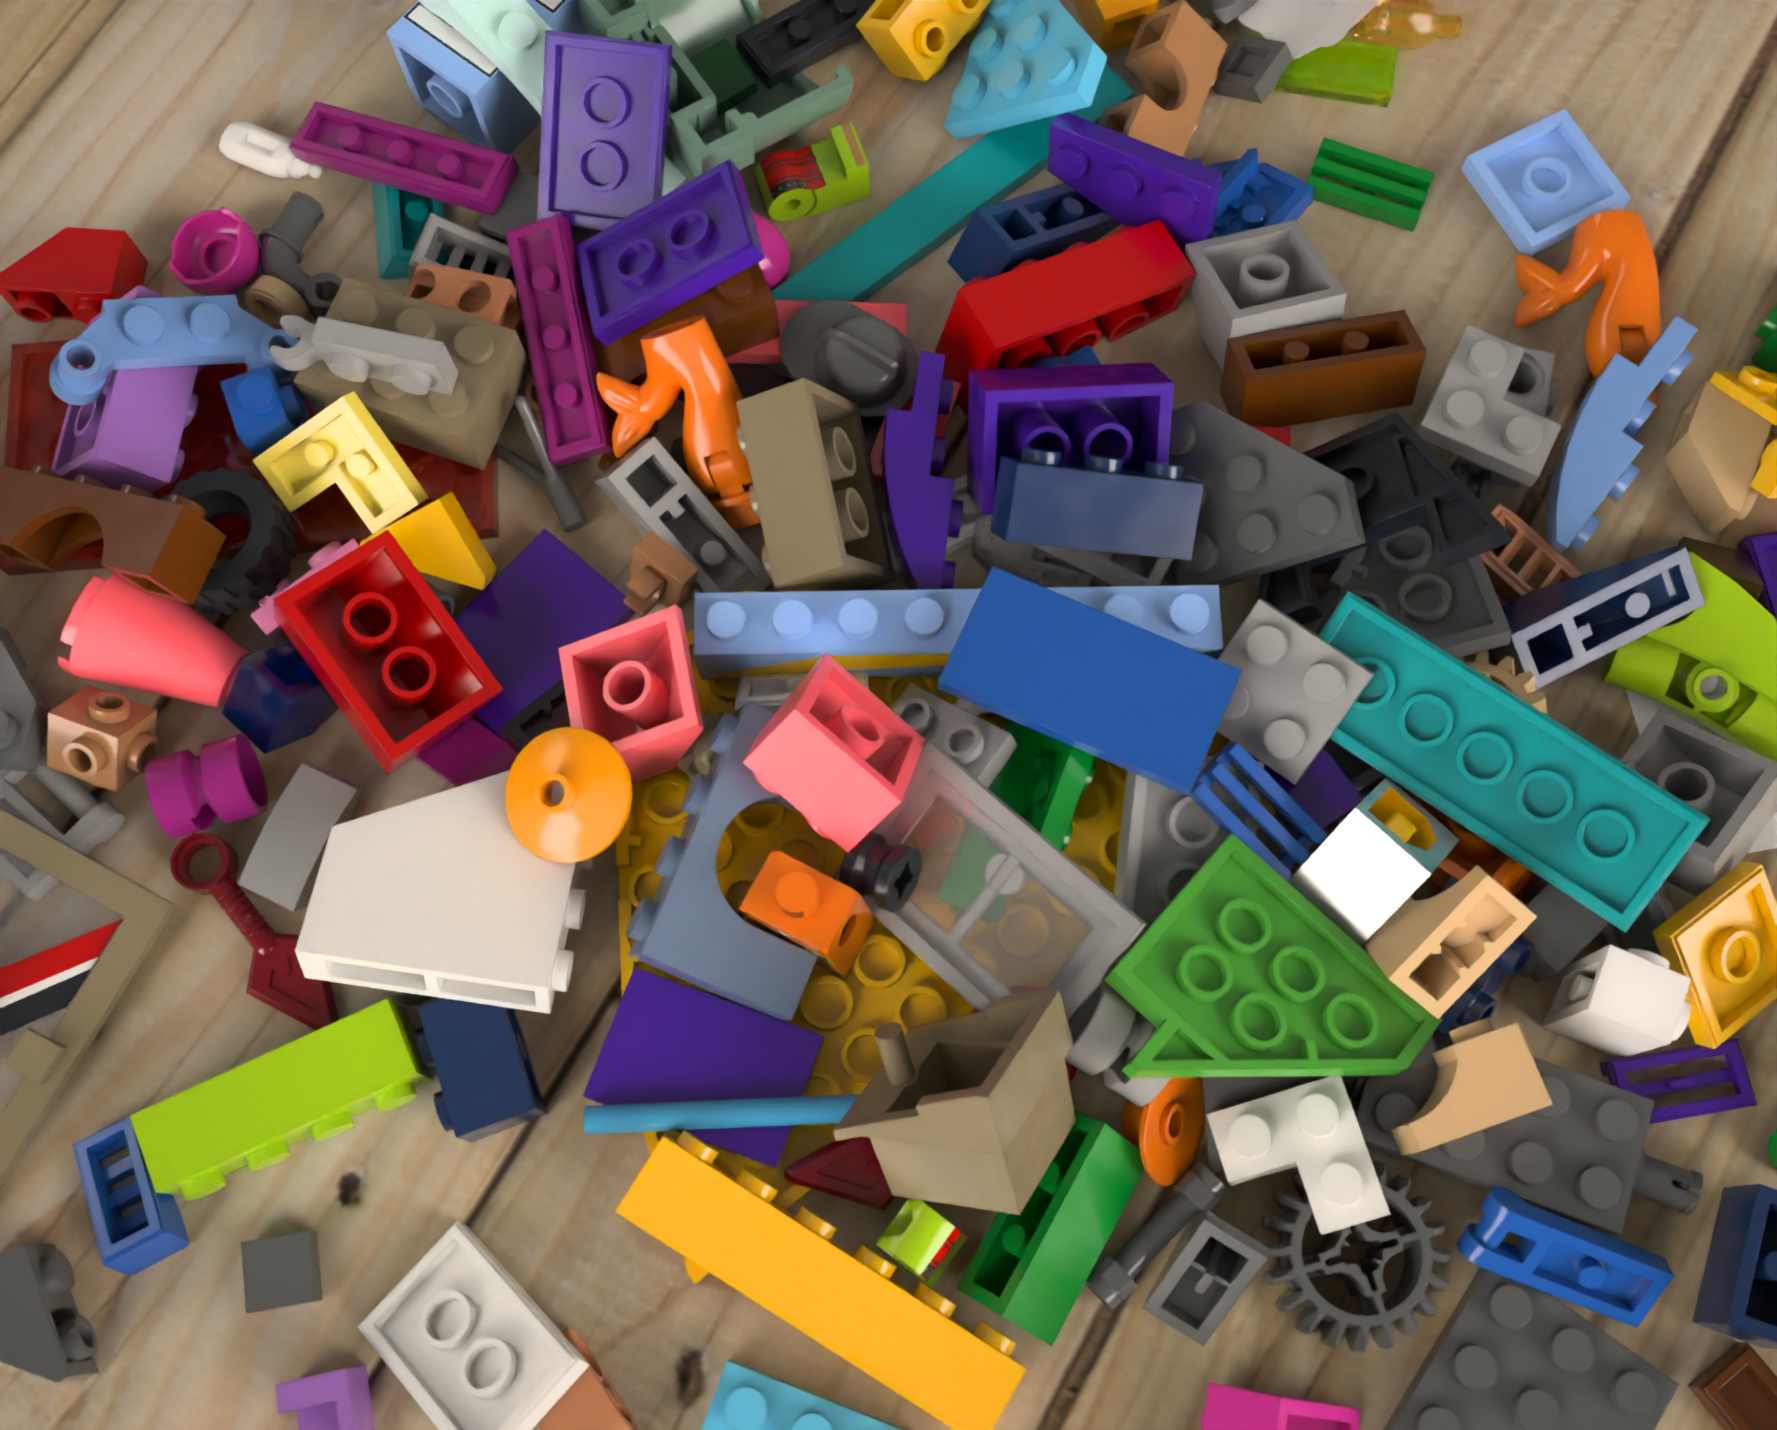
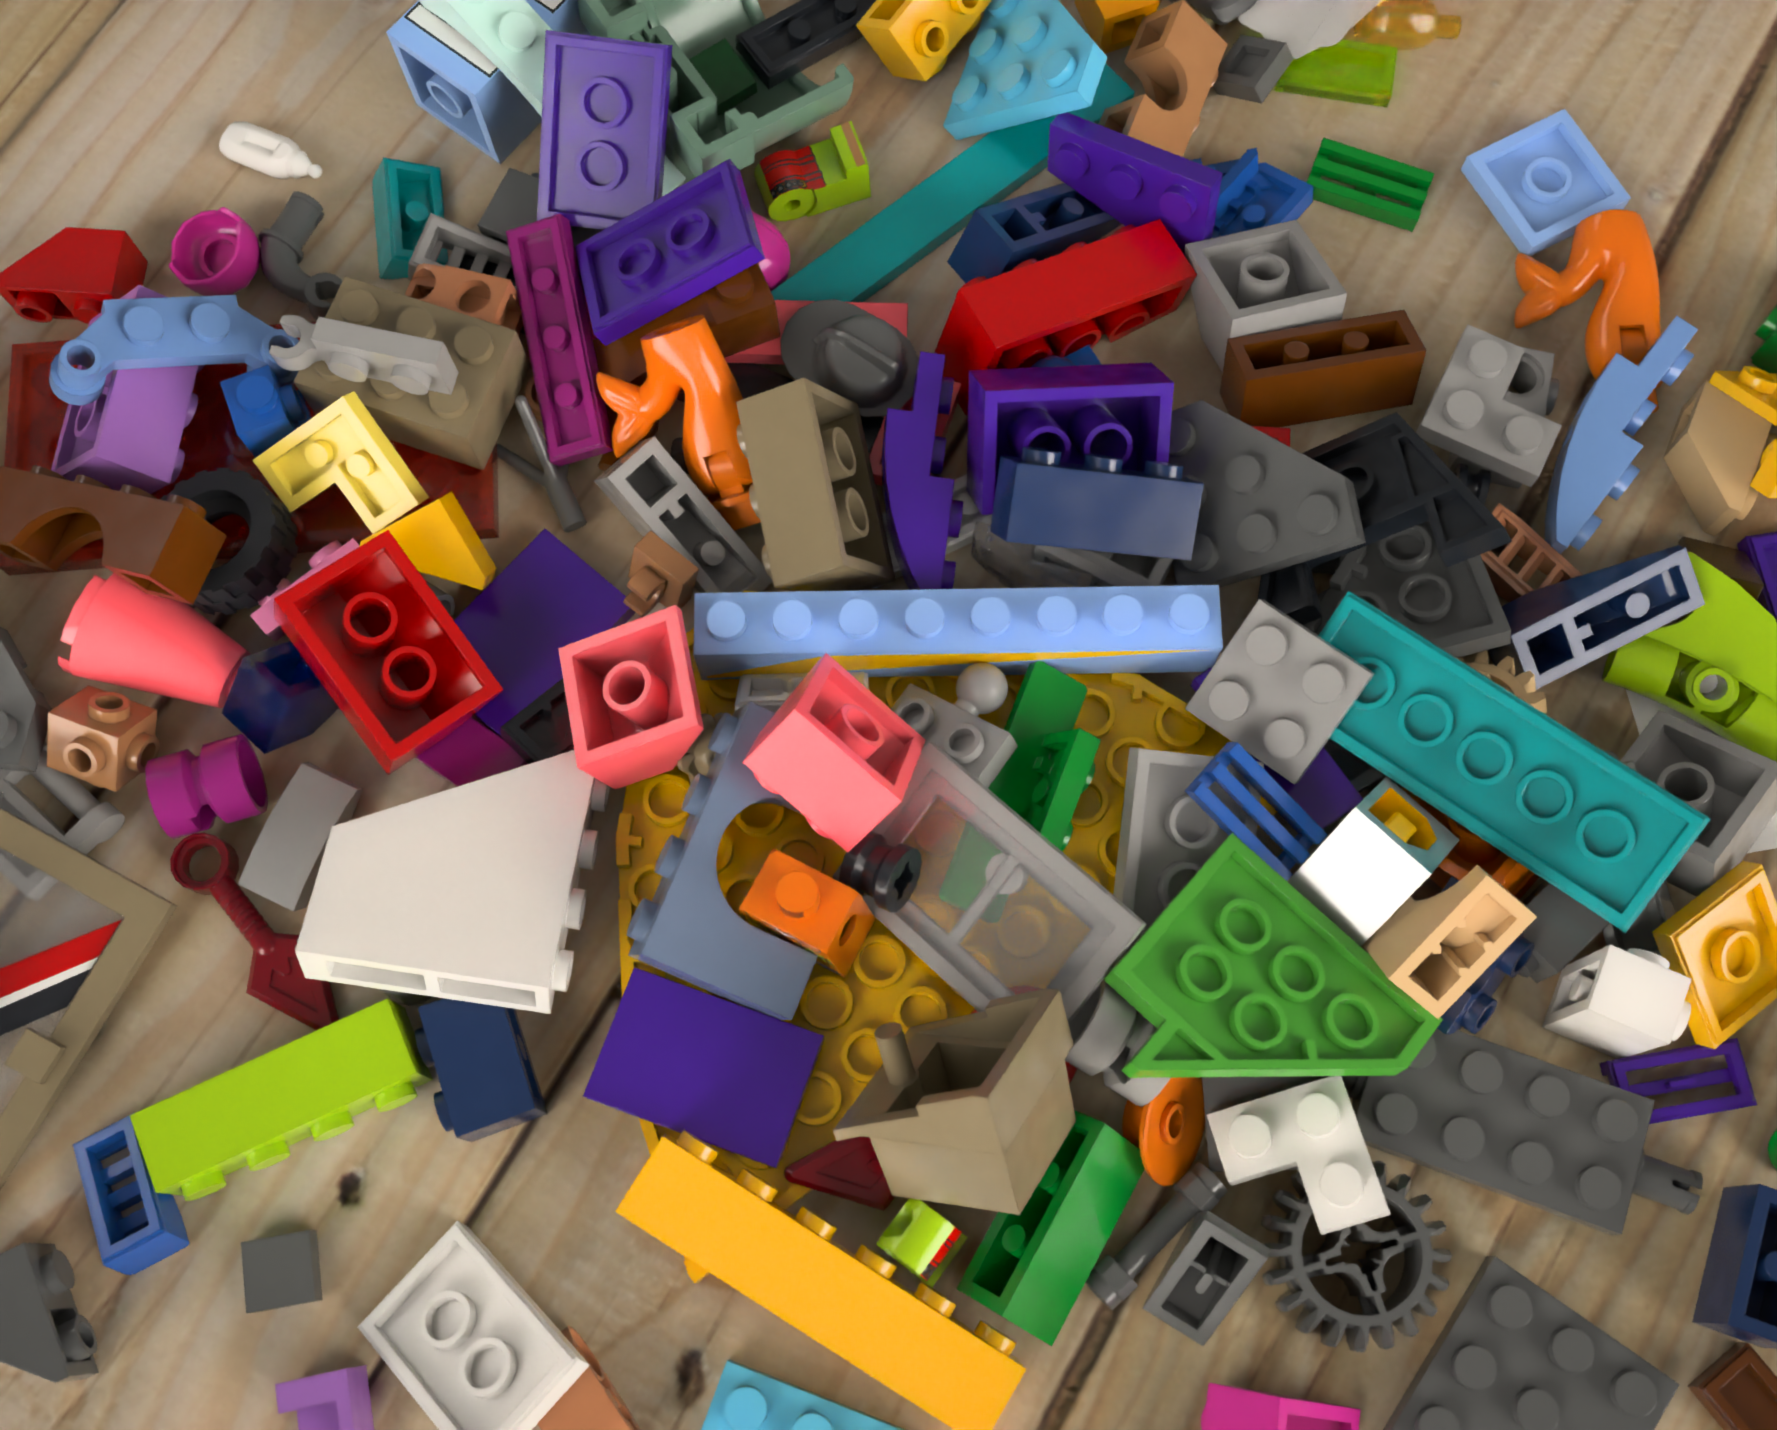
(273, 298): tan tile -> none
(405, 158): magenta tile -> none
(594, 798): light orange dish -> none
(716, 1114): dark azure bar -> none
(1090, 680): blue tile -> none
(1478, 1085): tan arch -> none
(1565, 1258): blue plate -> none

